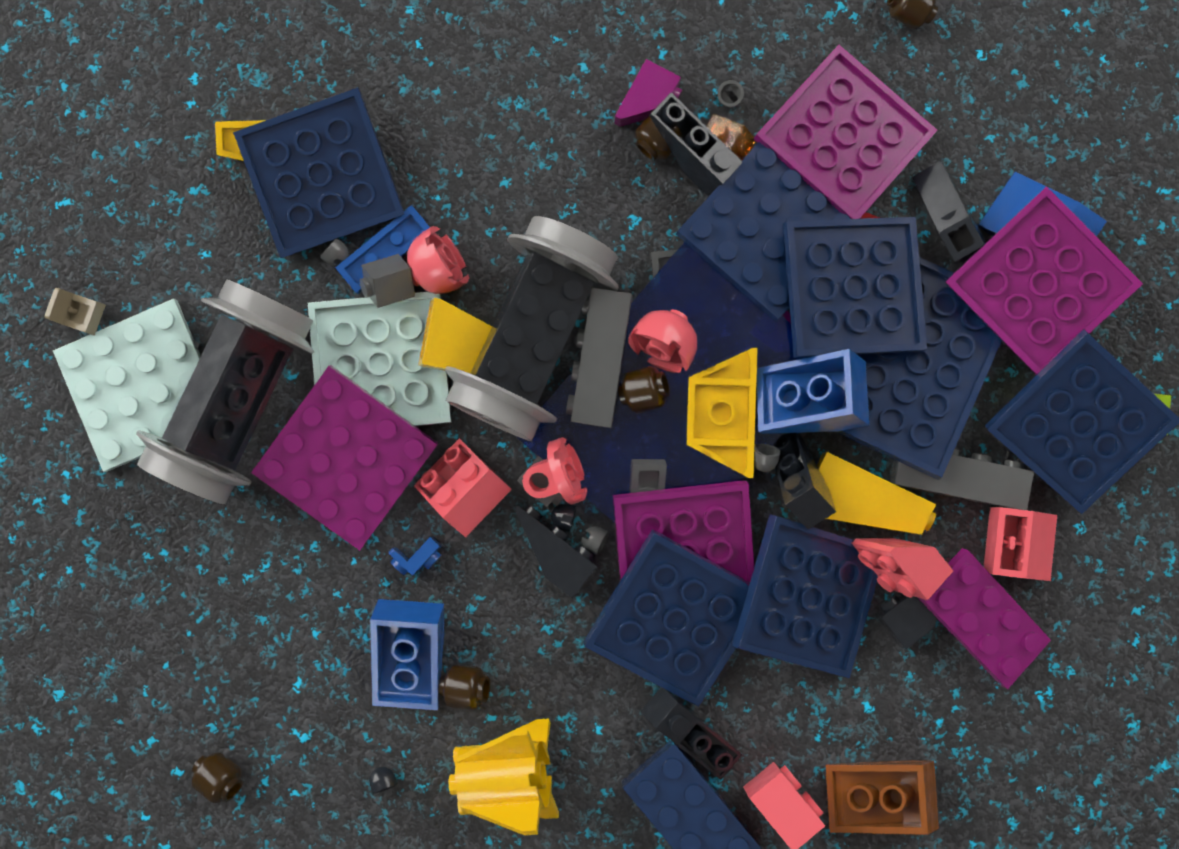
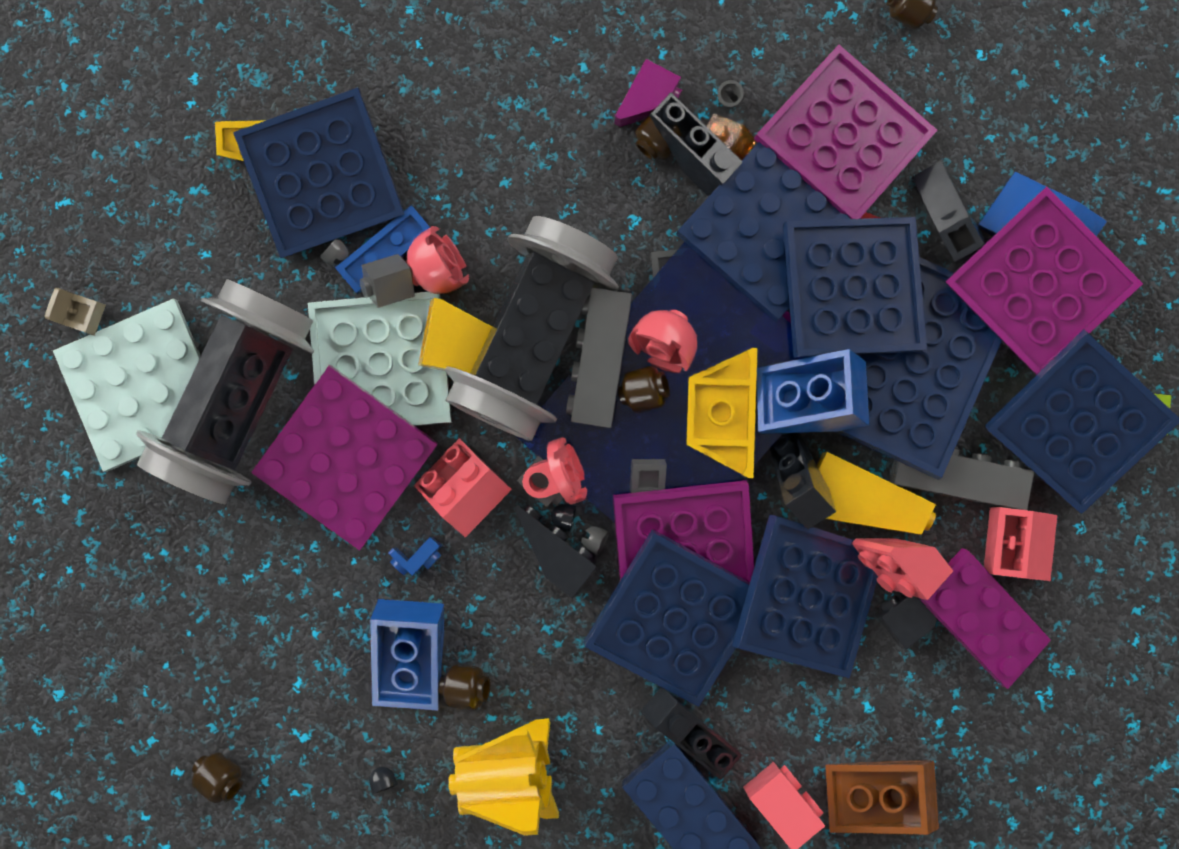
(765, 457): dark grey hinge -> none

